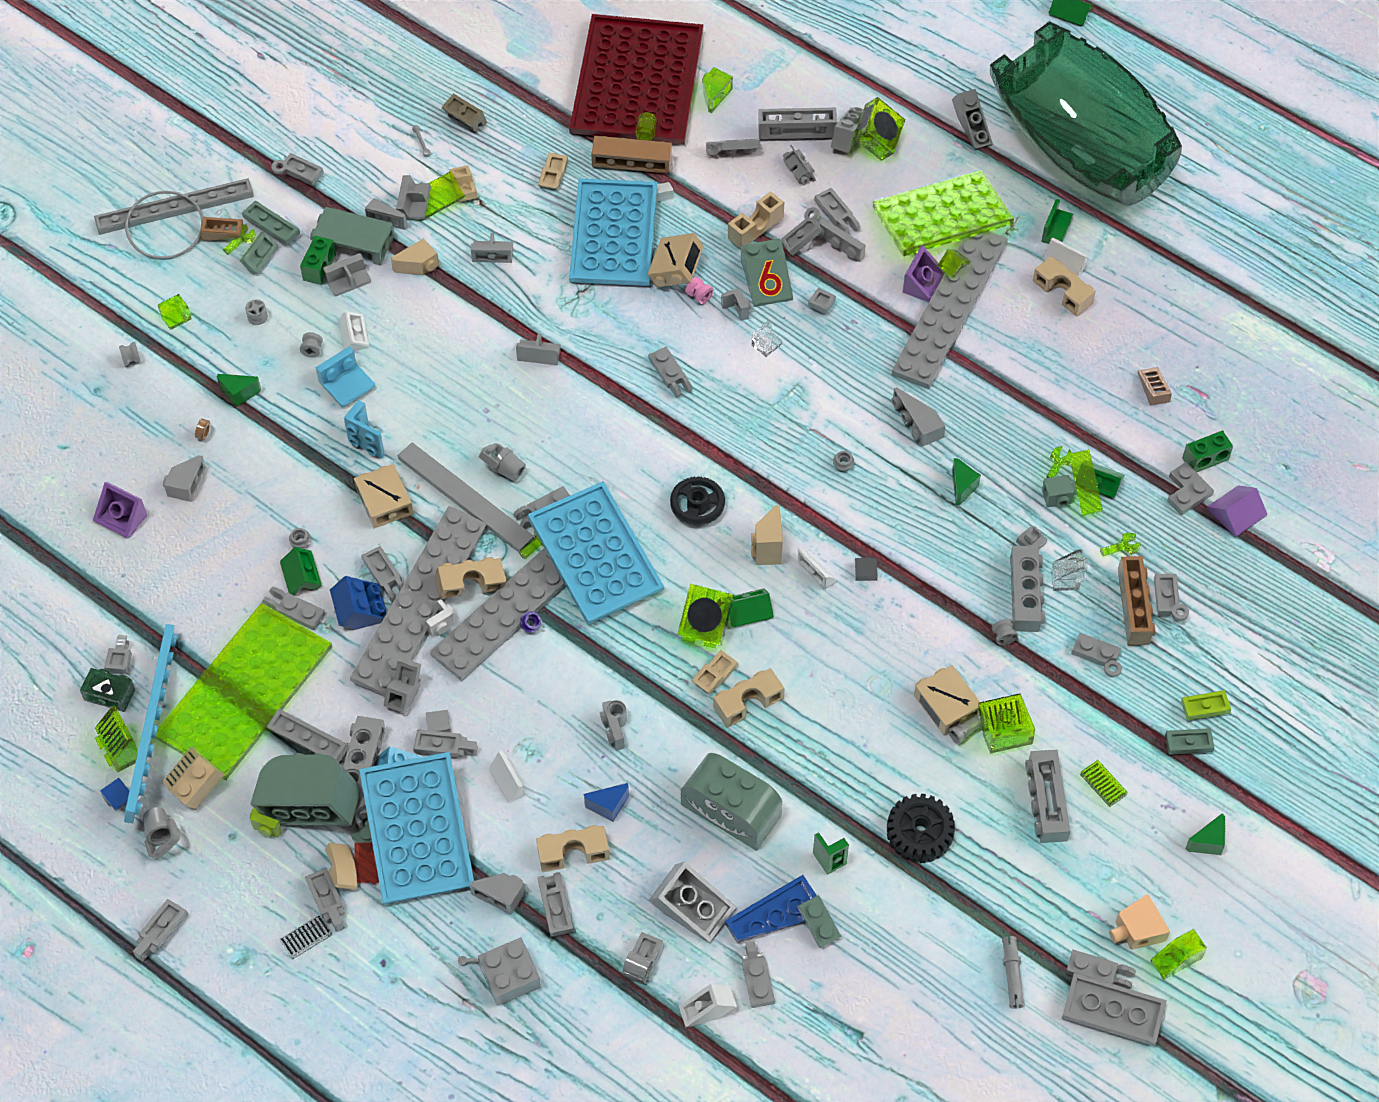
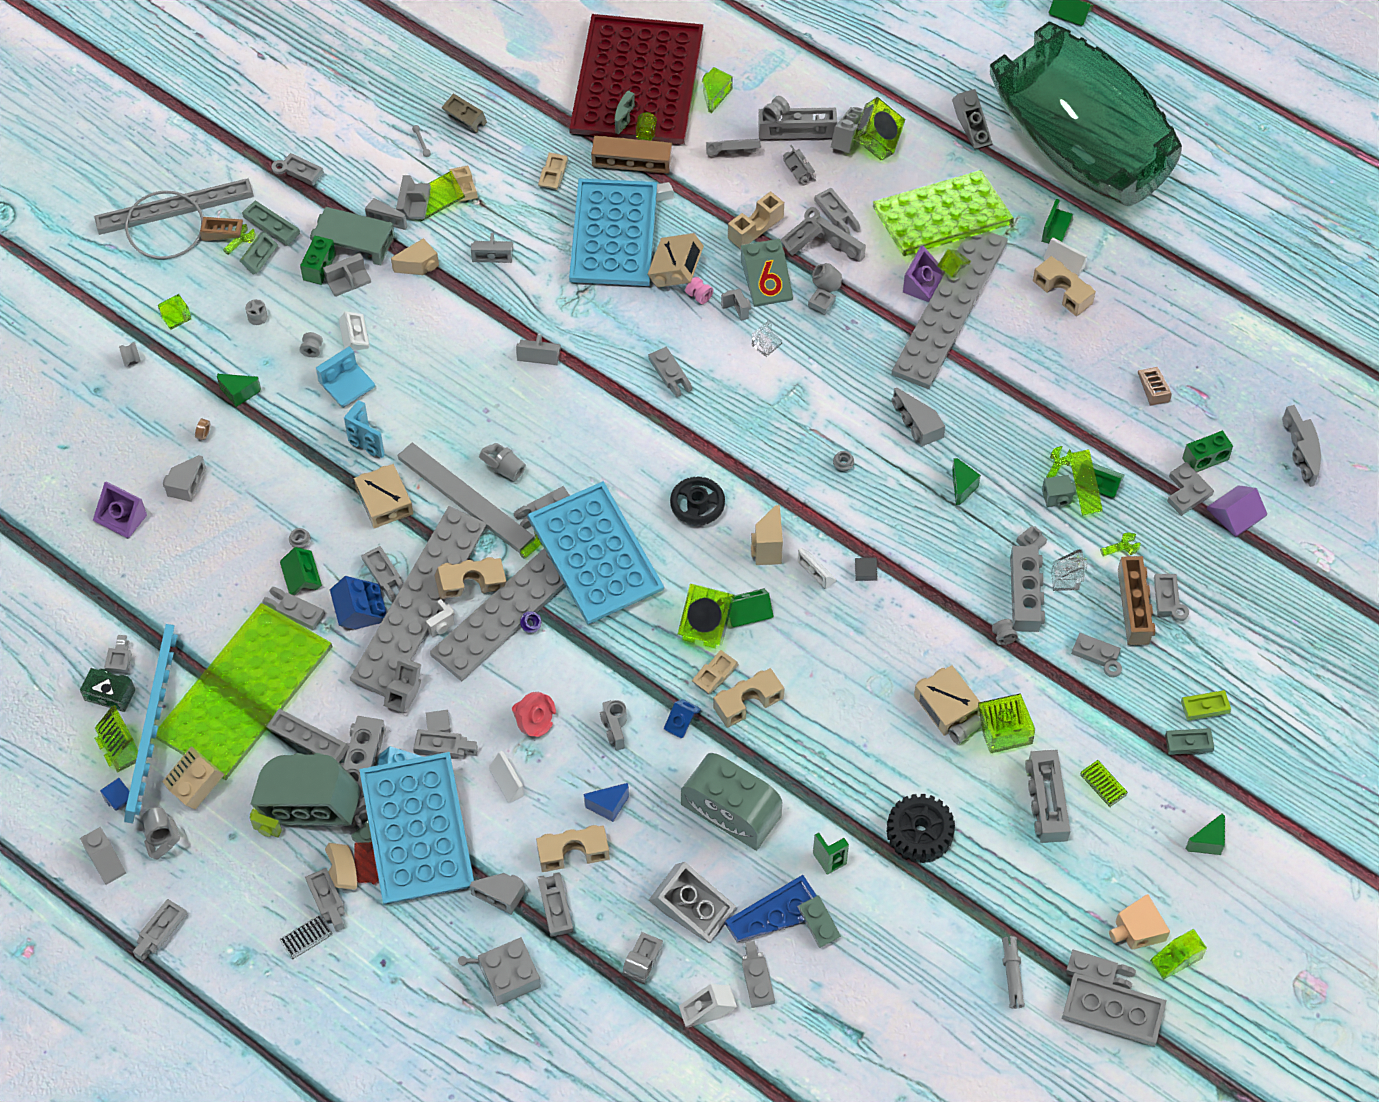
(103, 855): none -> light grey slope
(534, 713): none -> coral tile
(622, 114): none -> sand green slope
(681, 717): none -> blue bracket
(775, 109): none -> light grey wheel
(827, 277): none -> light grey head
(1307, 447): none -> light grey slope

